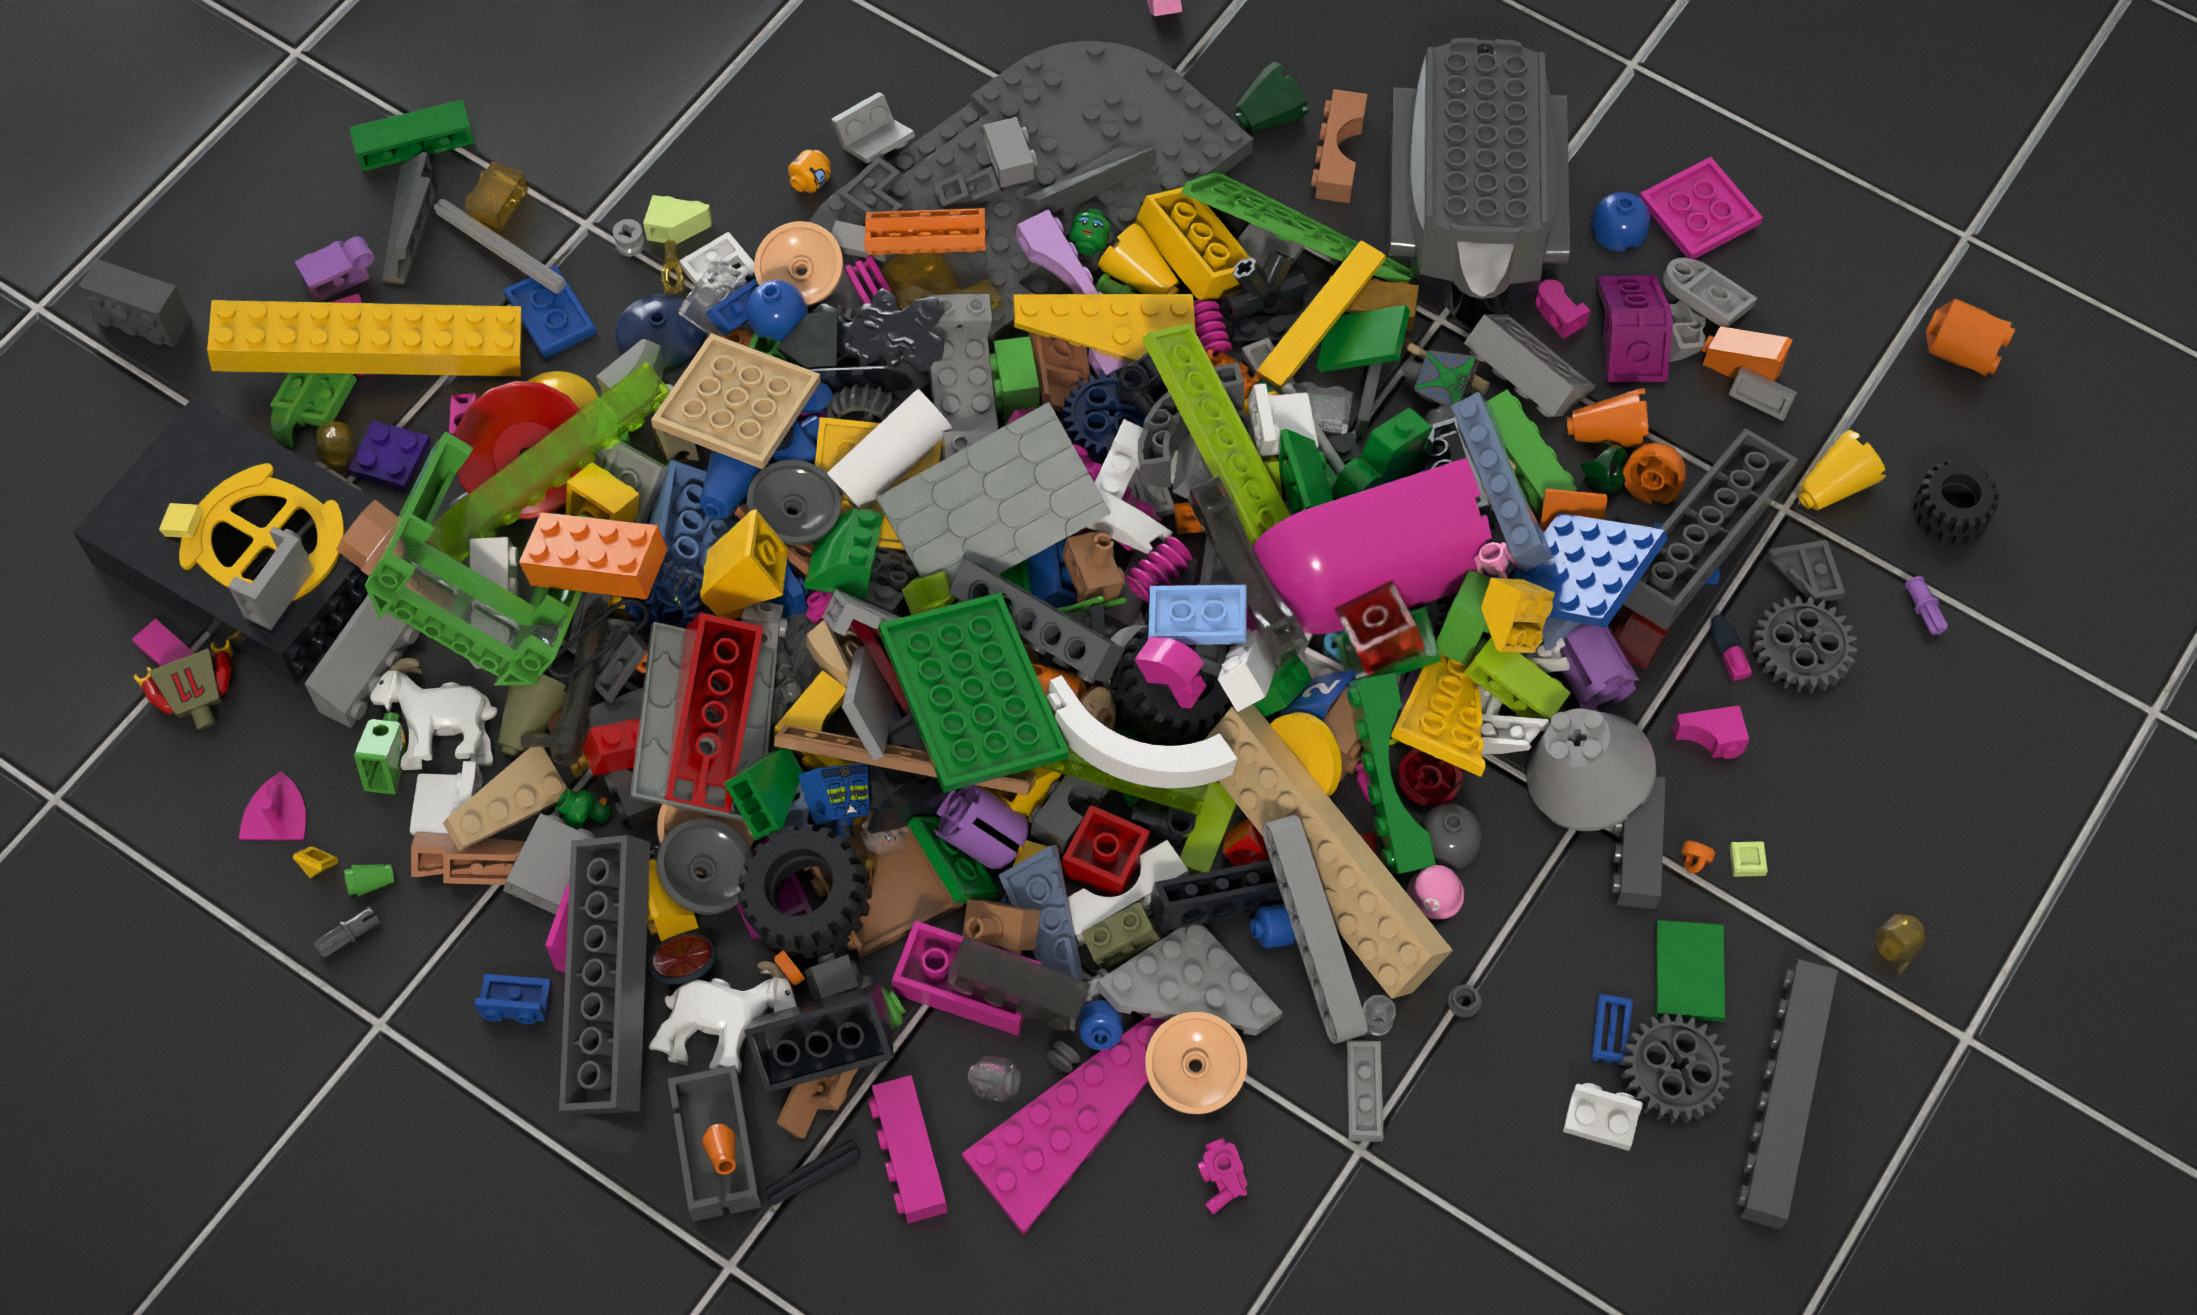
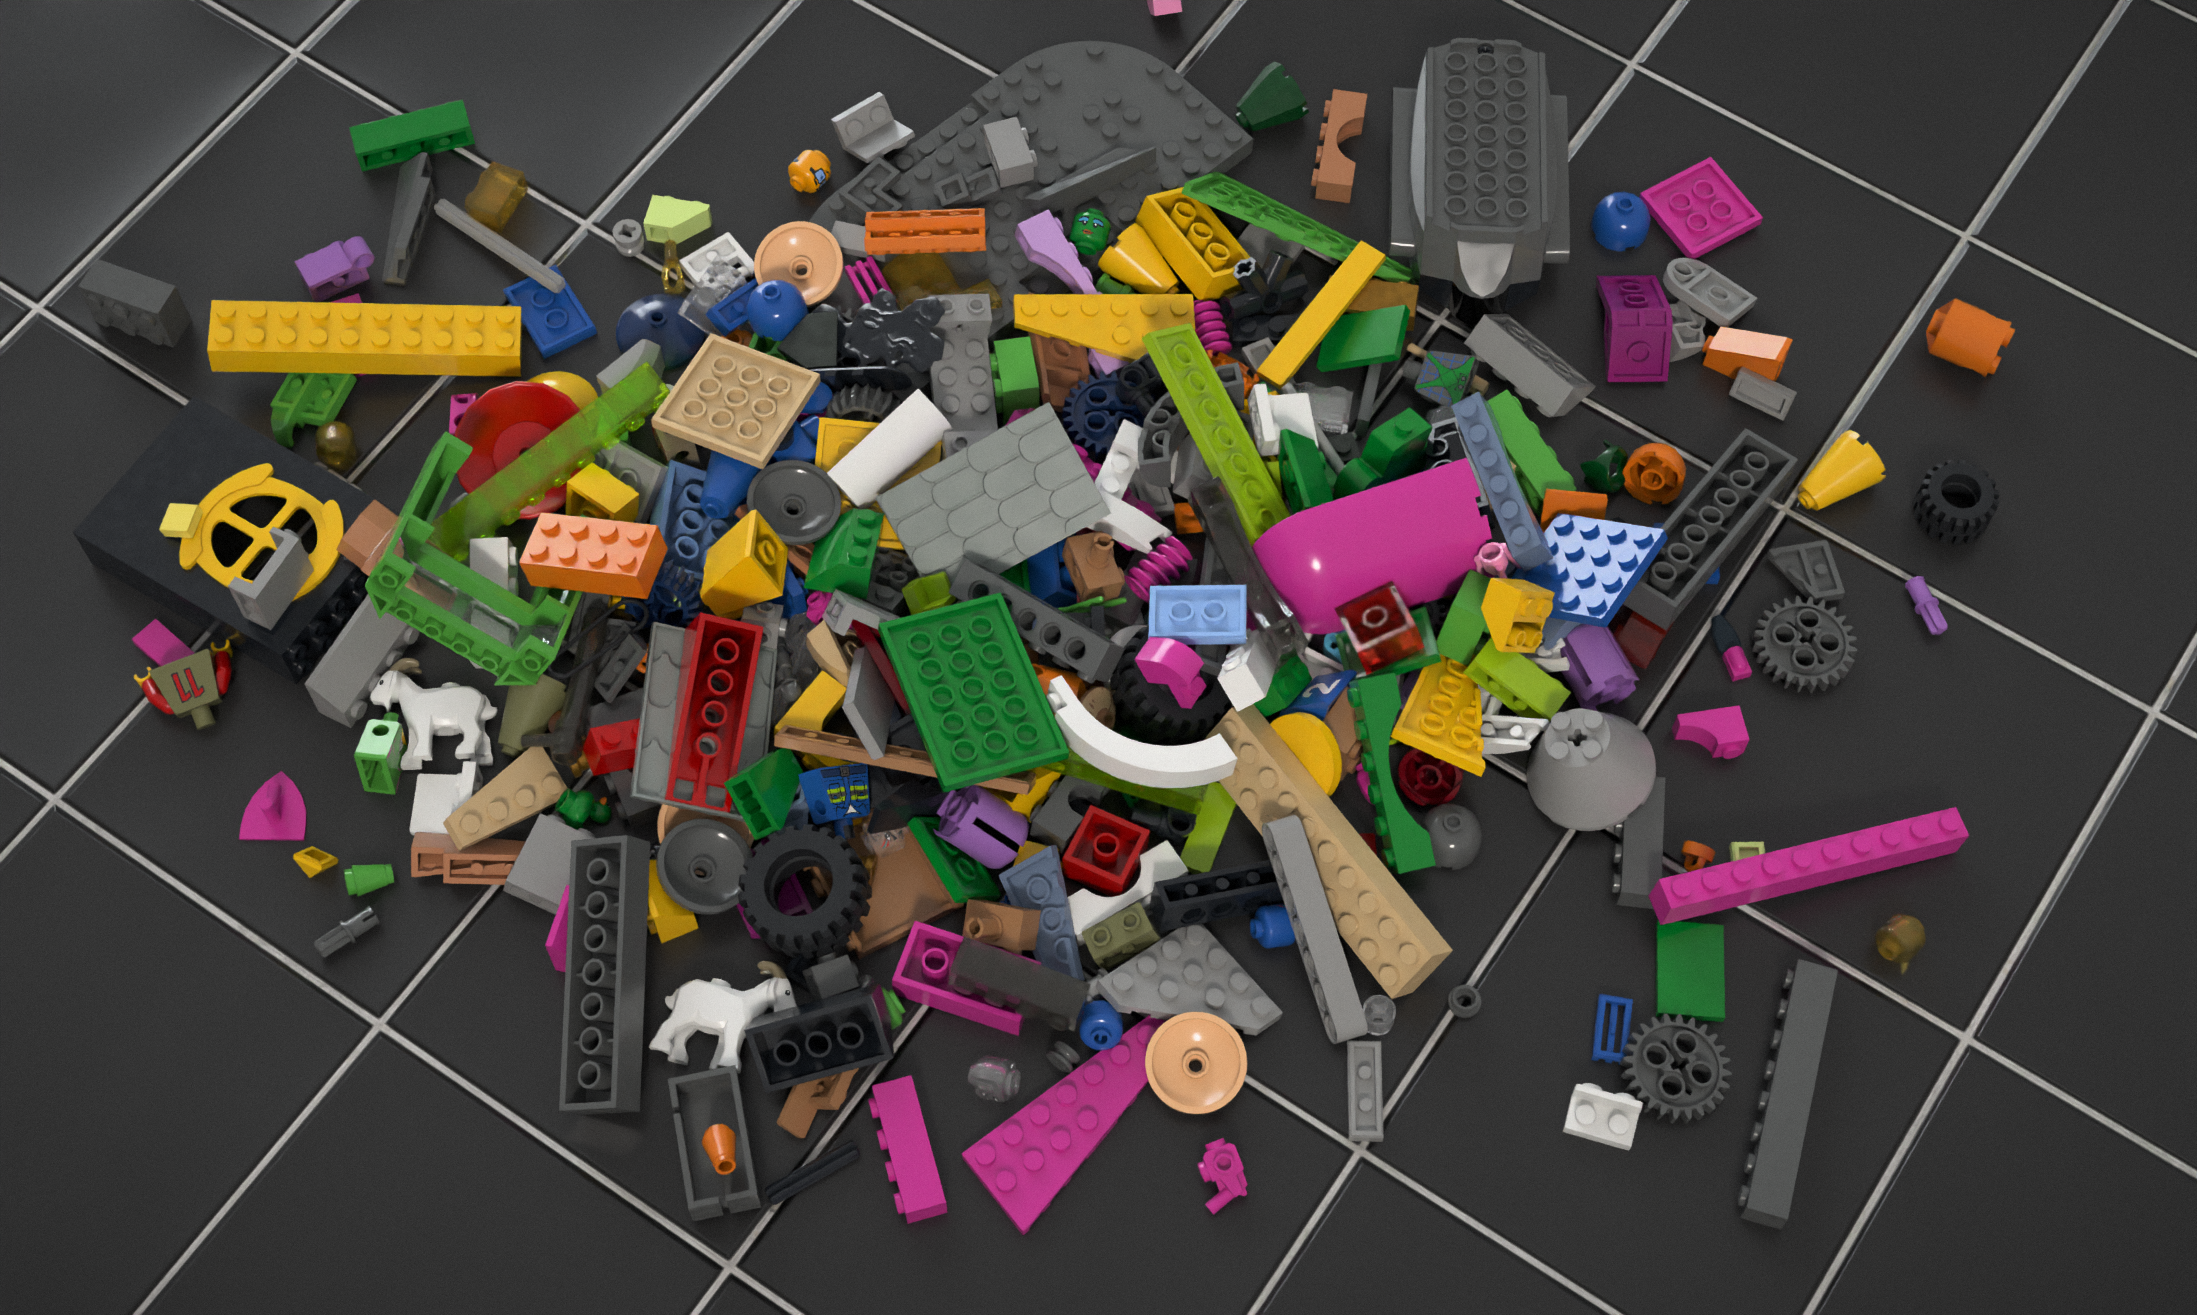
(389, 455): dark purple plate -> none
(514, 998): blue bracket -> none
(682, 958): dark red wheel -> none
(789, 968): orange tile -> none
(1244, 844): red panel -> none
(1436, 892): bright pink helmet -> none
(1559, 309): dark pink leg -> none
(1617, 419): orange cone -> none
(1807, 865): none -> dark pink brick

